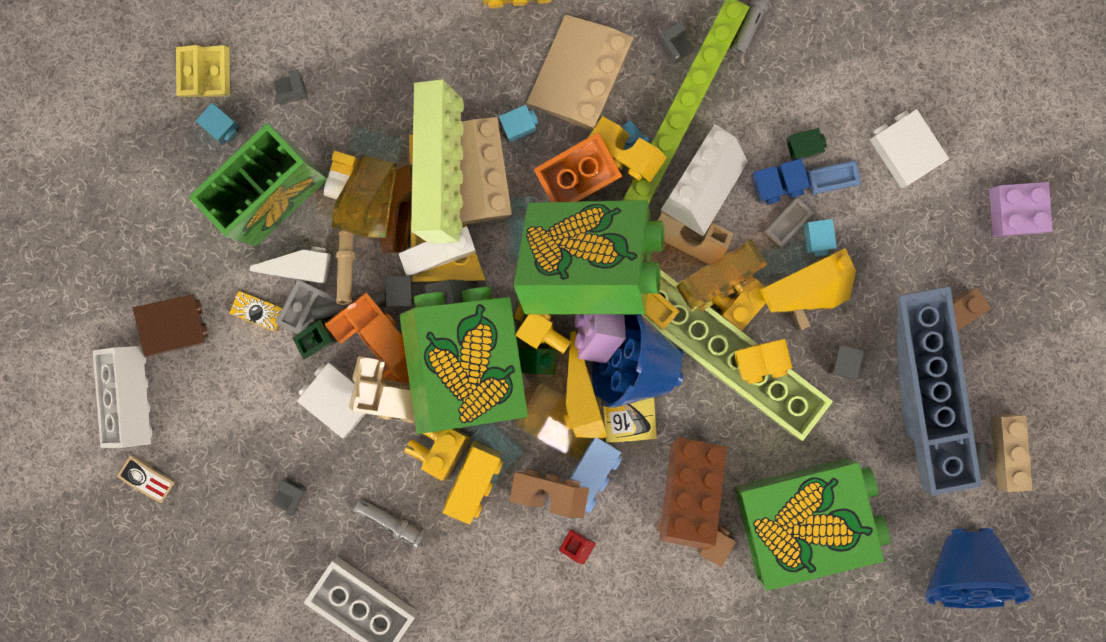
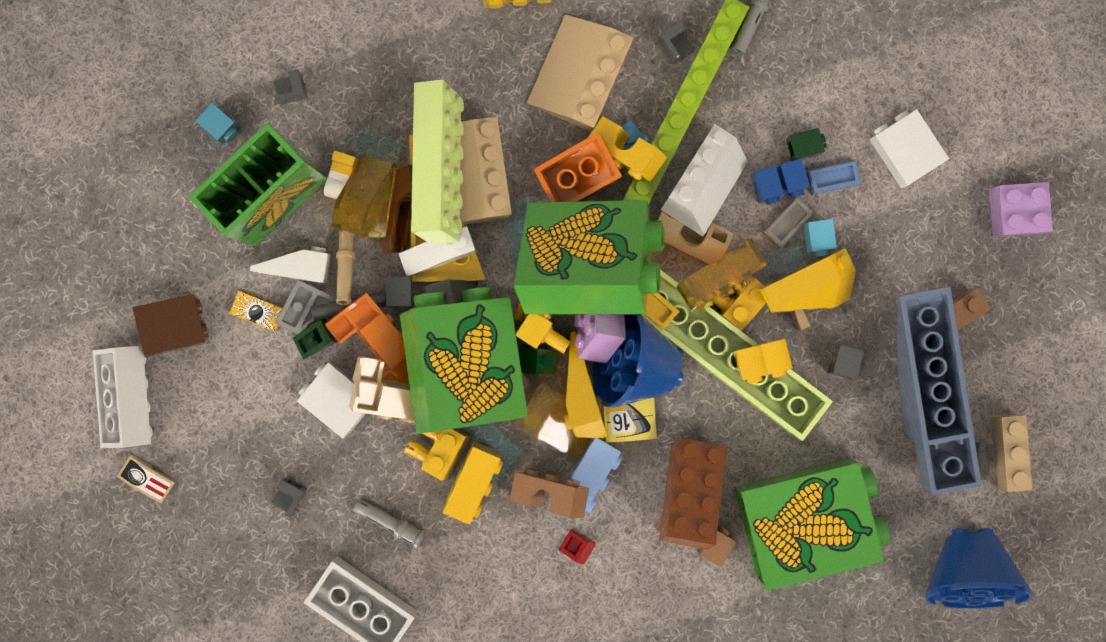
(202, 71): light yellow slope -> none
(518, 123): medium azure brick -> none

